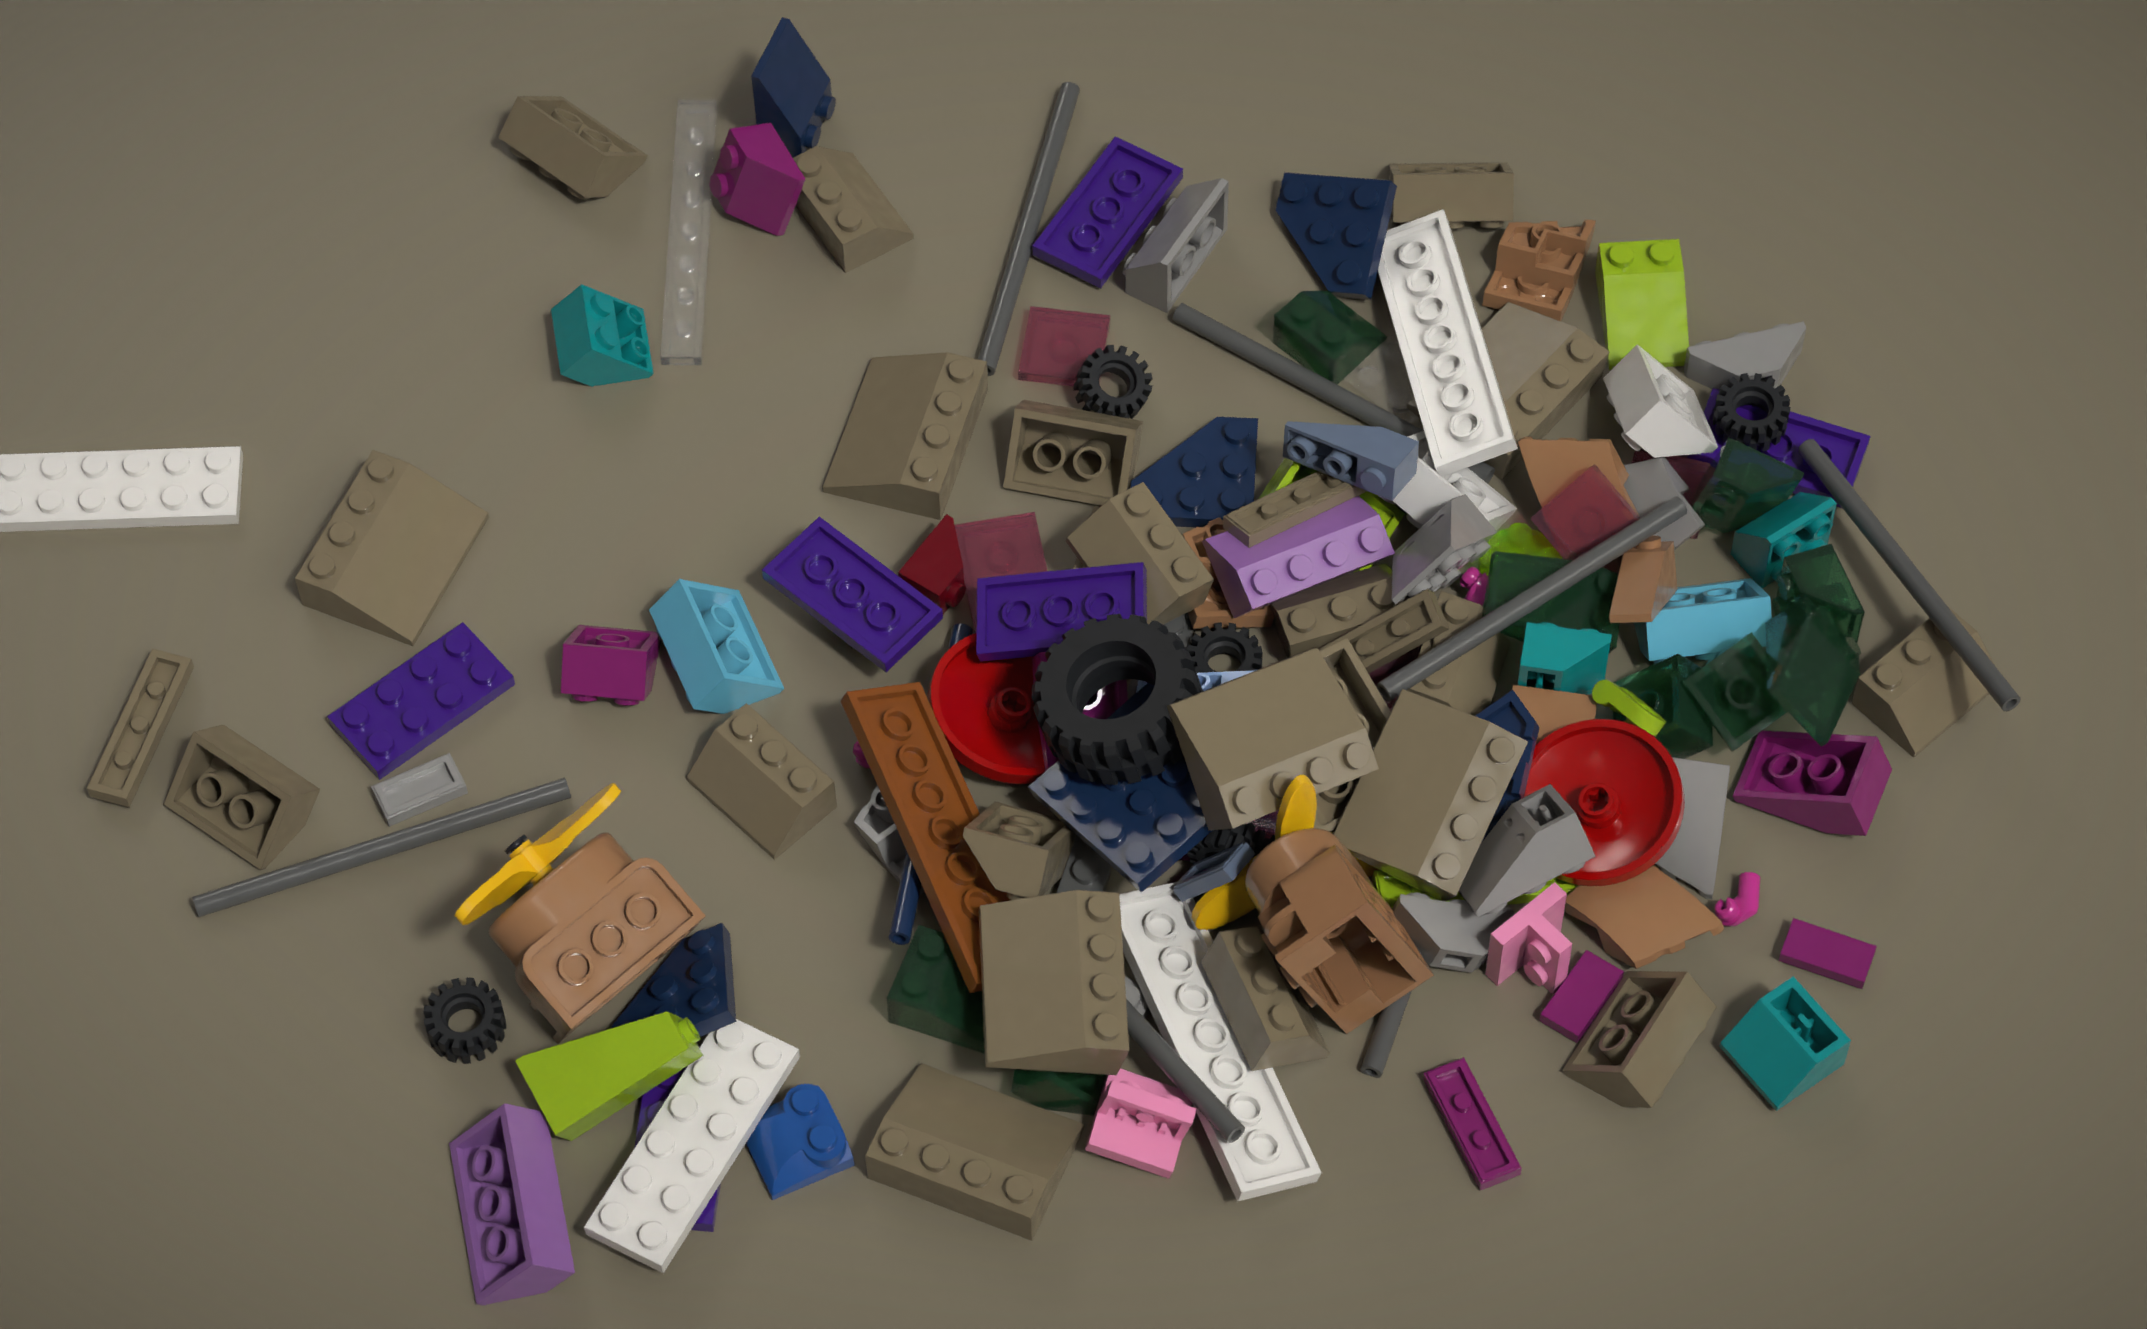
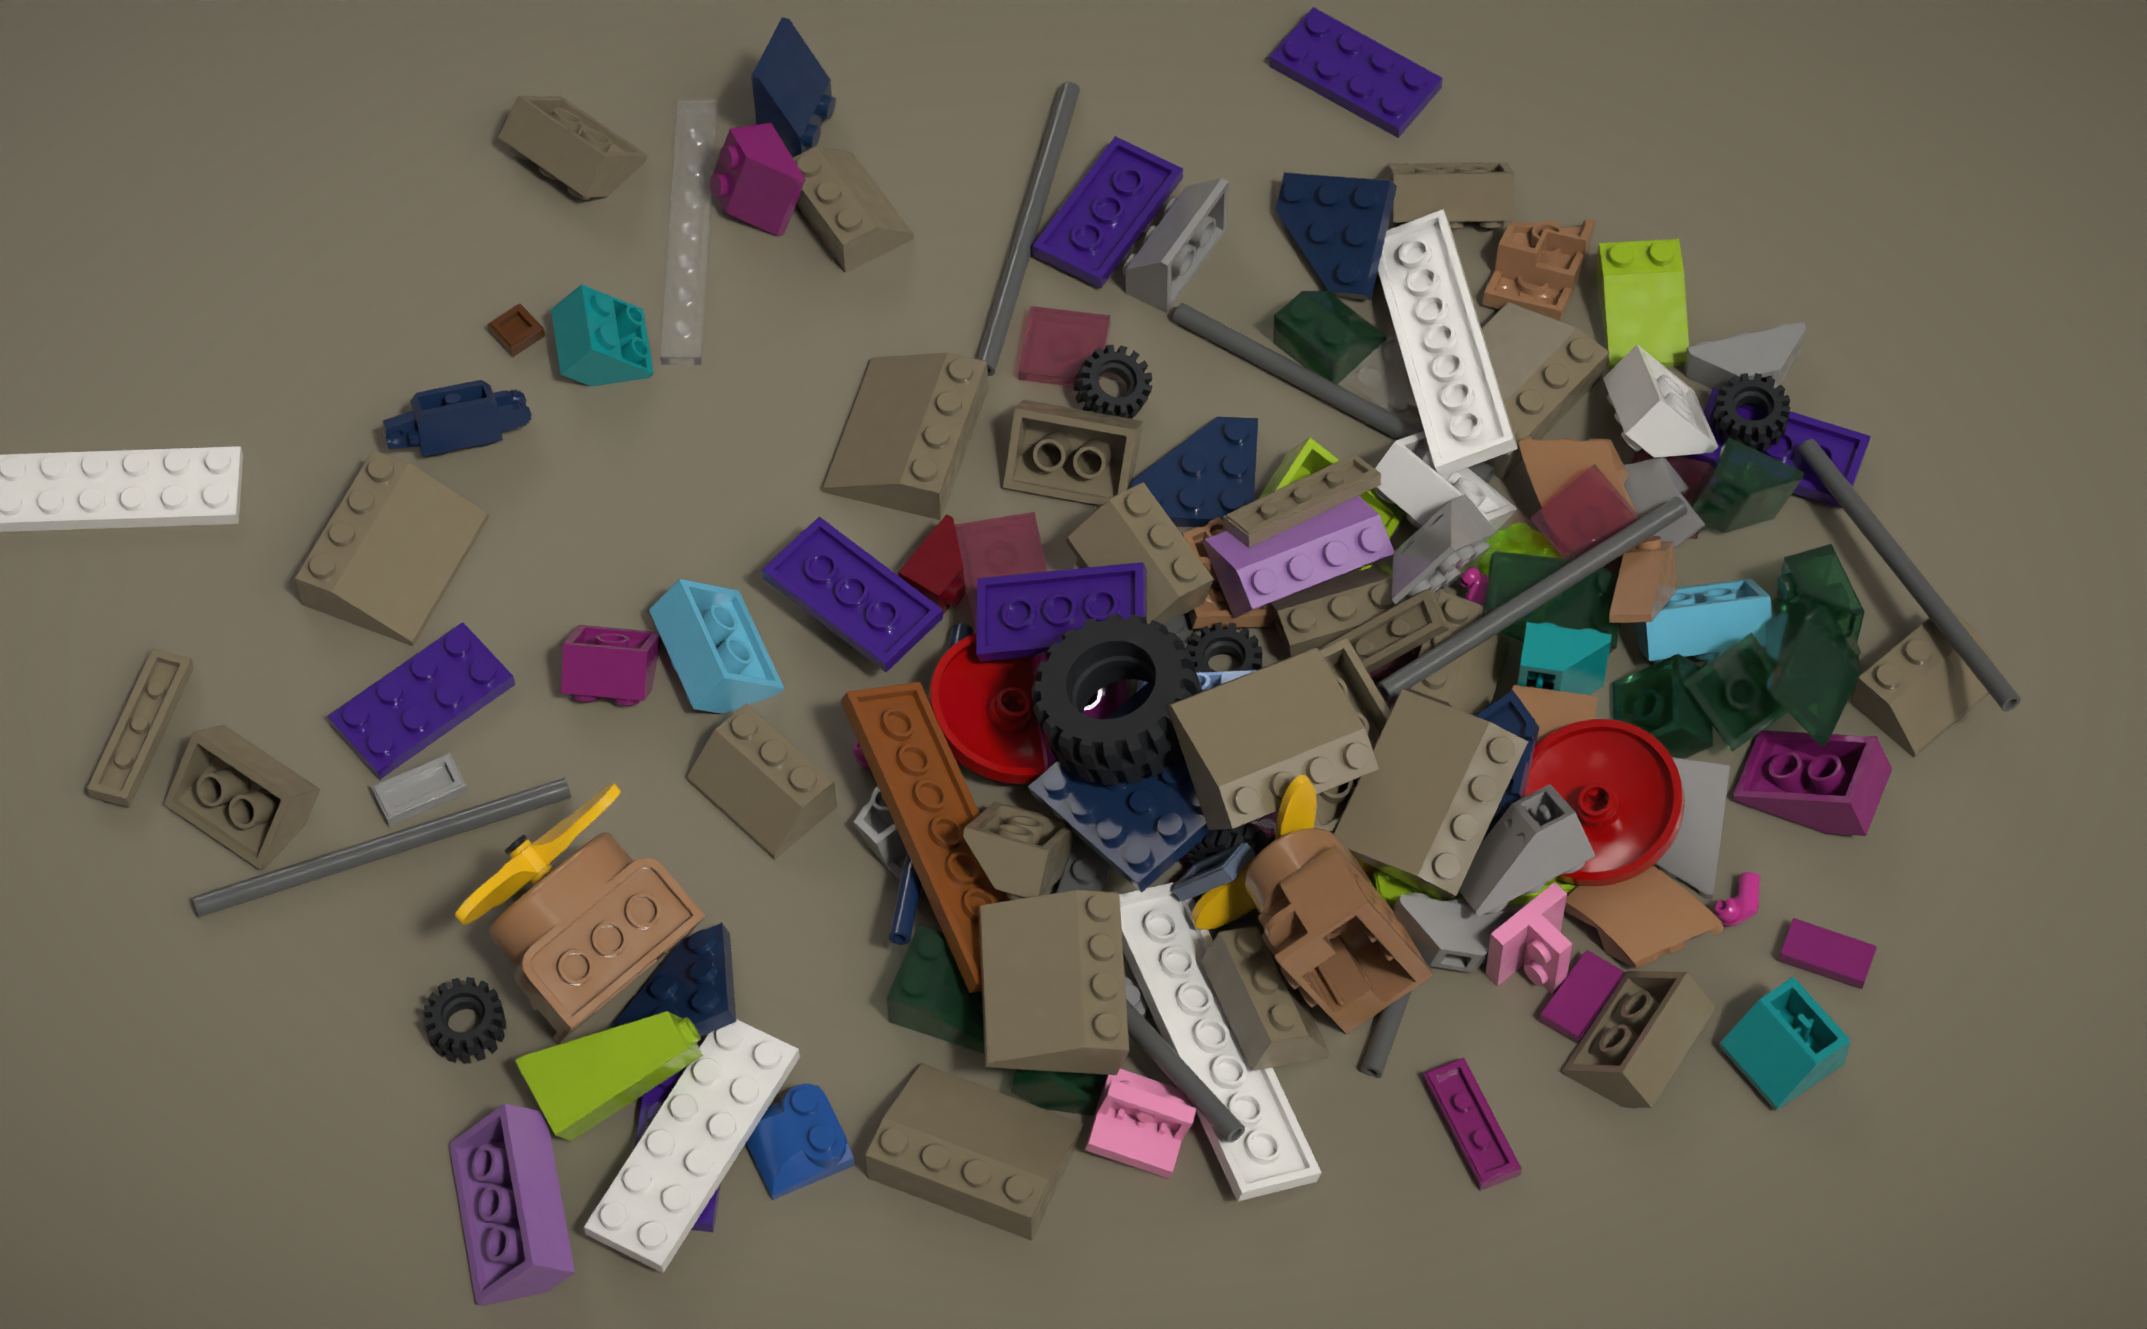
(456, 418): none -> dark blue hinge
(516, 330): none -> reddish brown tile
(1354, 454): sand blue slope -> none
(1355, 72): none -> dark purple plate
(1628, 704): lime plate -> none
(1785, 530): teal slope -> none

